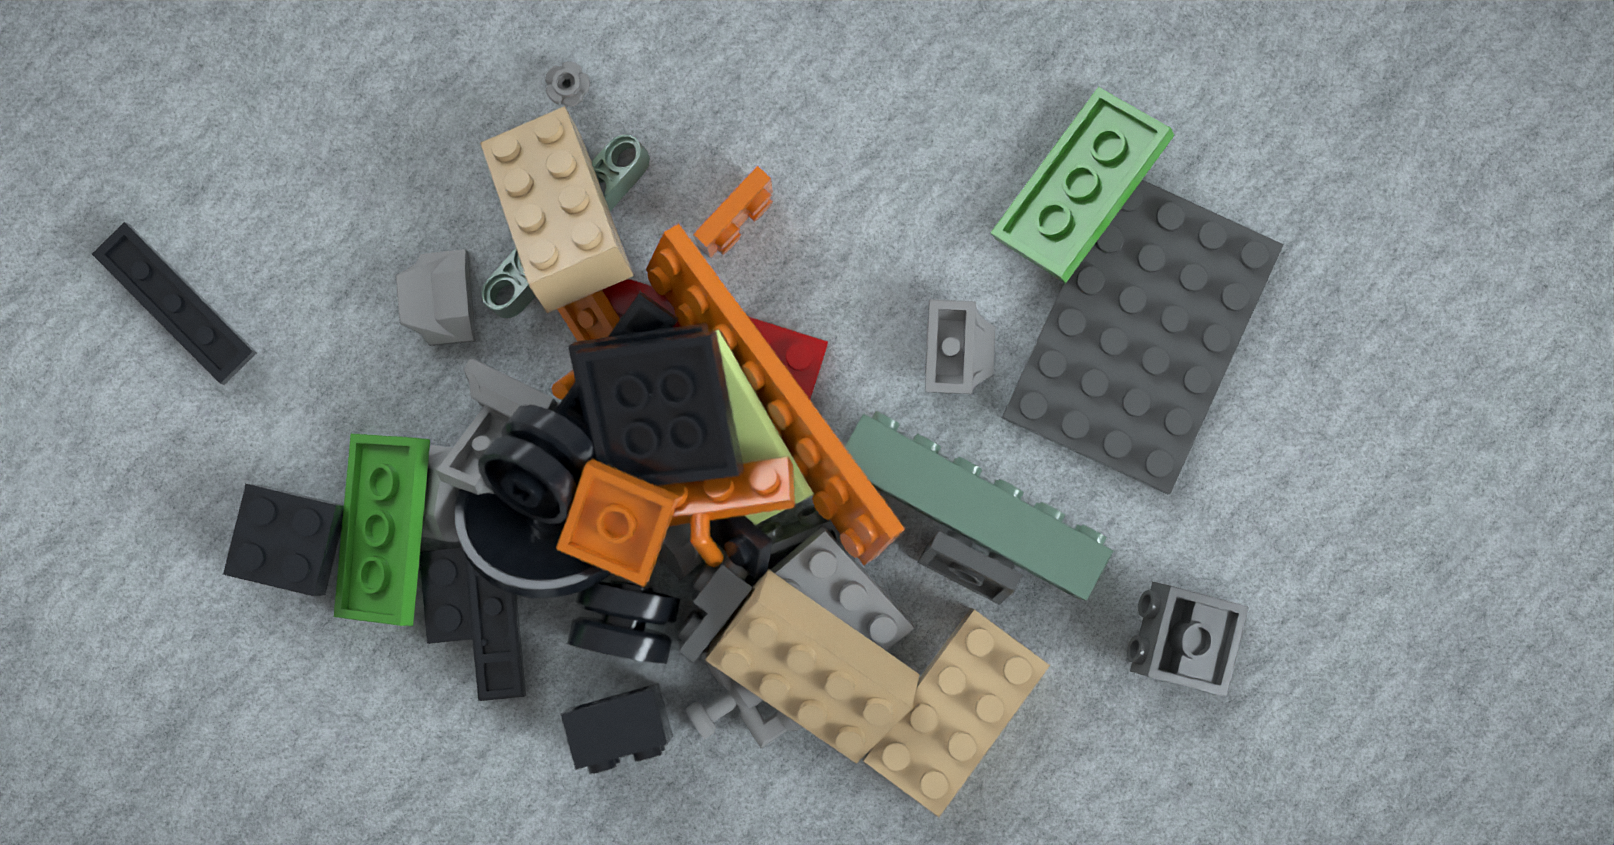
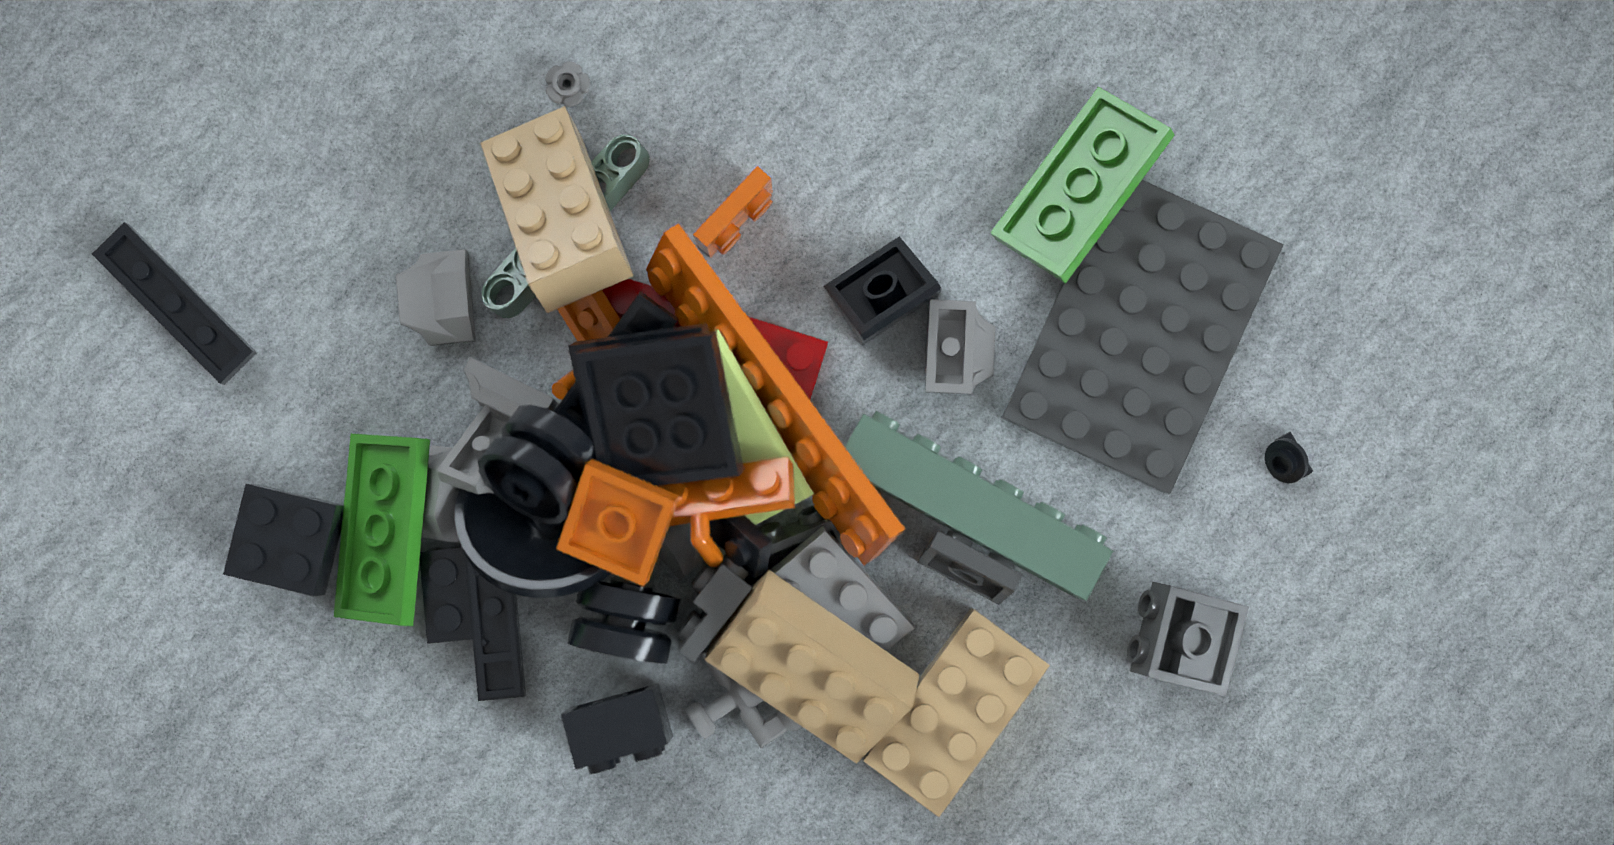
(882, 290): none -> black slope
(1287, 459): none -> black plate

